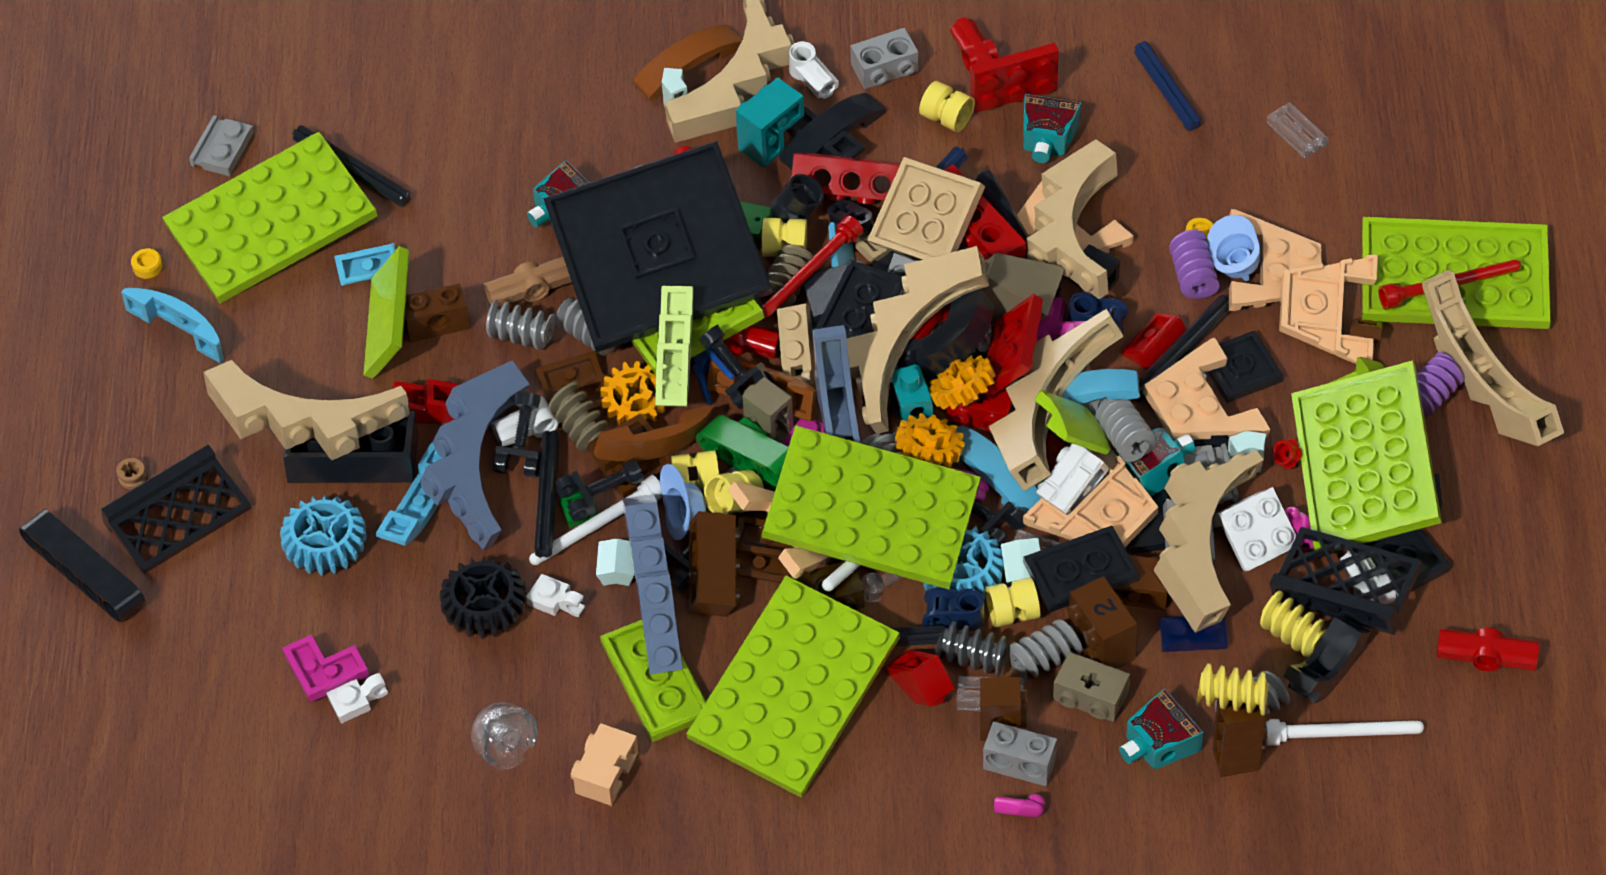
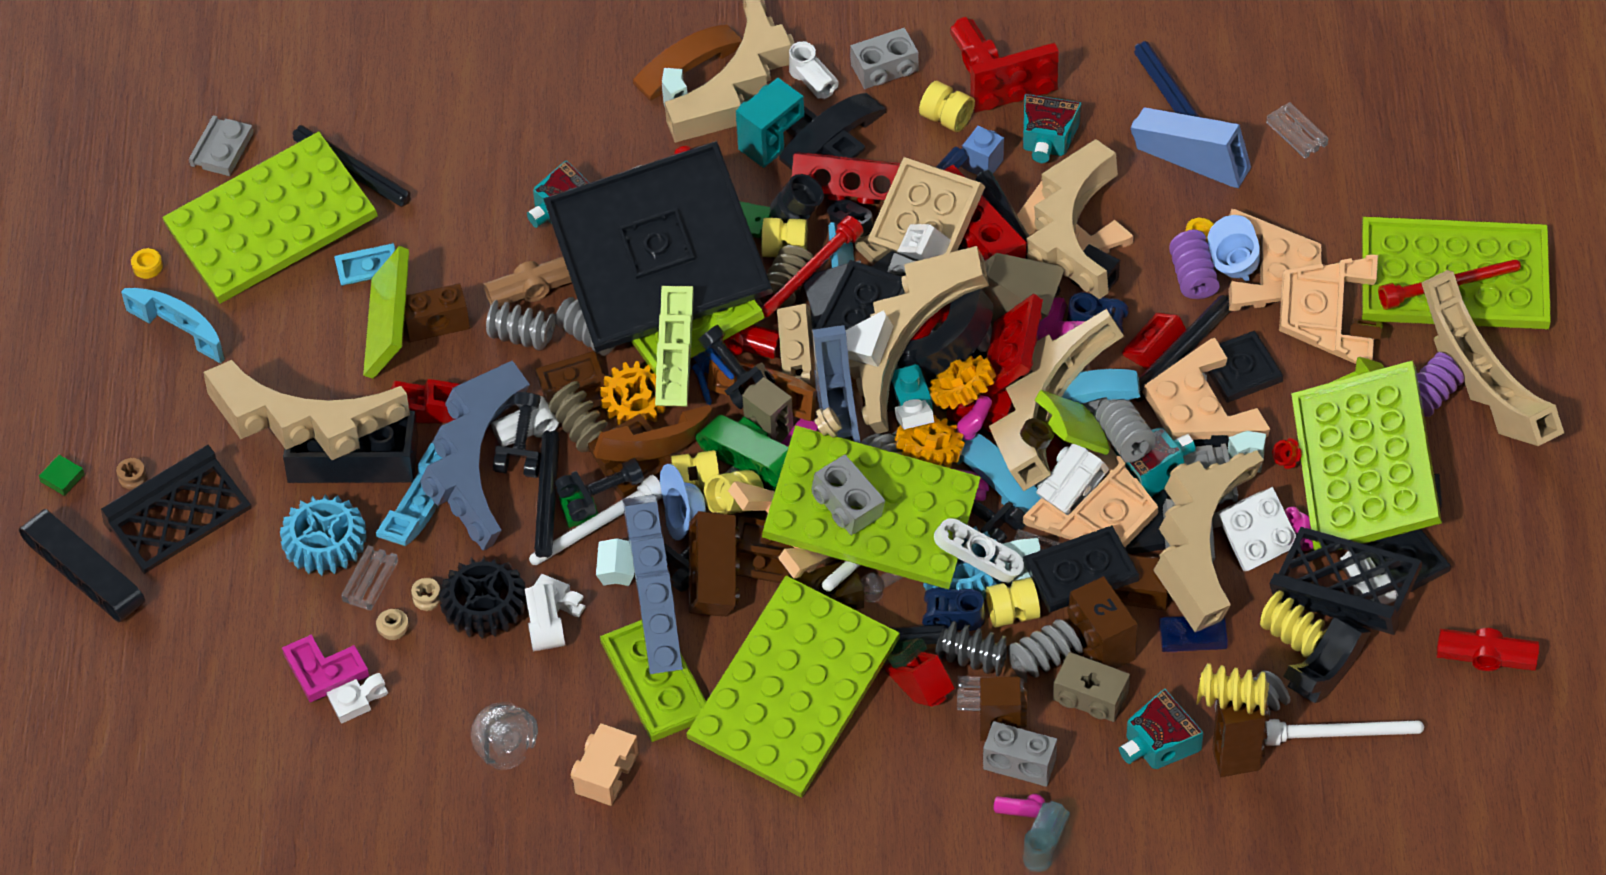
(61, 475): none -> green tile
(379, 557): none -> clear tile
(392, 631): none -> tan plate
(424, 602): none -> tan bush
(544, 624): none -> white piece
(828, 422): none -> tan plate
(853, 491): none -> light grey brick
(869, 339): none -> white slope
(906, 651): none -> clear green tile
(914, 413): none -> white plate
(923, 242): none -> white slope
(975, 418): none -> dark pink arm
(983, 151): none -> medium blue brick
(991, 546): none -> white beam
(1036, 433): none -> dark brown tile
(1045, 836): none -> clear light blue piece
(1194, 143): none -> medium blue slope

